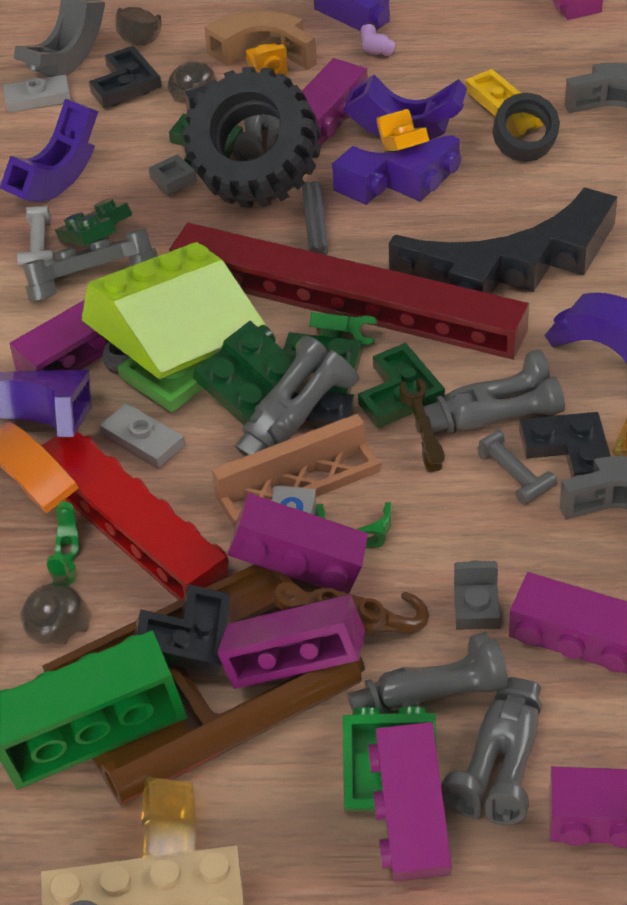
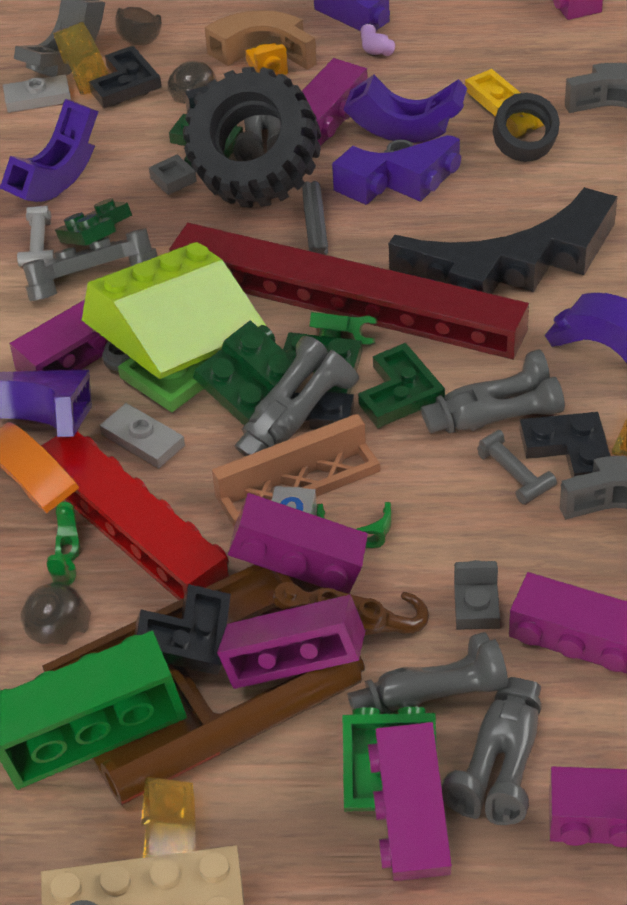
(81, 54): none -> clear yellow slope
(398, 131): light orange bracket -> none
(431, 449): dark brown piece -> none

